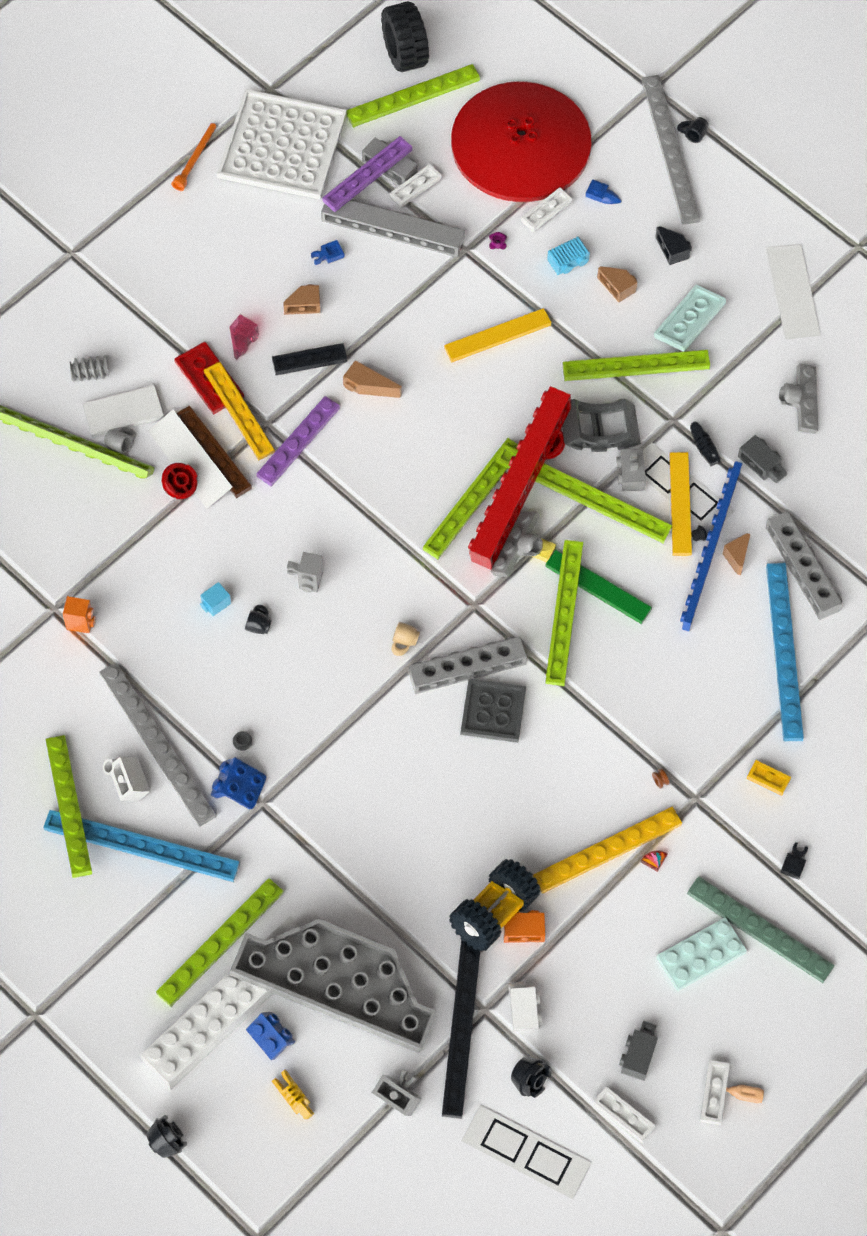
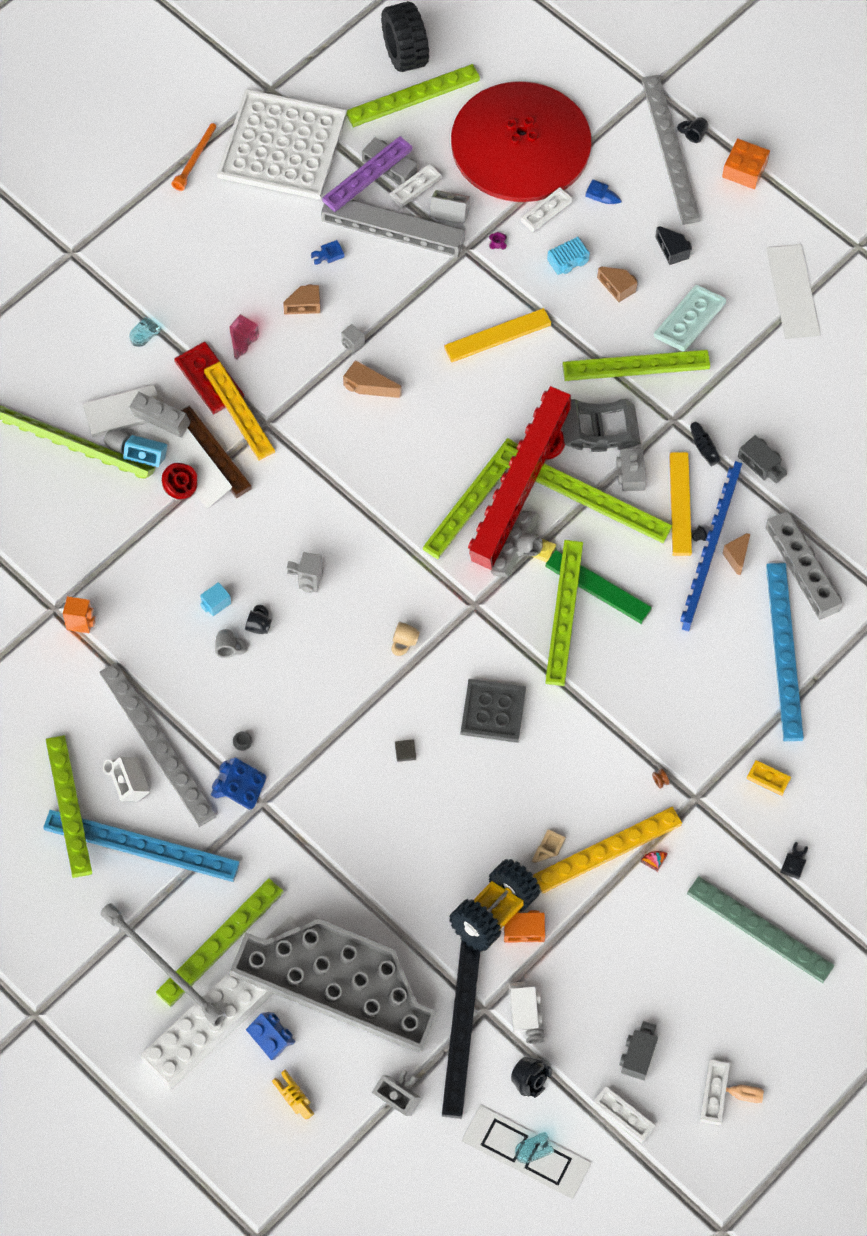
(89, 368): light grey piece -> none
(139, 336): none -> clear light blue plate
(145, 451): none -> medium azure brick
(160, 414): none -> light grey brick
(165, 1137): black cone -> none
(211, 1011): none -> light grey hose
(226, 644): none -> light grey piece
(298, 441): medium lavender plate -> none
(309, 359): black plate -> none
(352, 338): none -> light grey plate
(405, 750): none -> clear smoke tile
(449, 206): none -> light grey brick
(460, 673): light grey brick -> none
(526, 1152): none -> clear light blue plate
(534, 1036): none -> light grey bush
(549, 846): none -> tan slope
(701, 954): light aqua plate -> none
(702, 500): white sticker -> none
(746, 163): none -> orange brick
(803, 397): light grey plate -> none

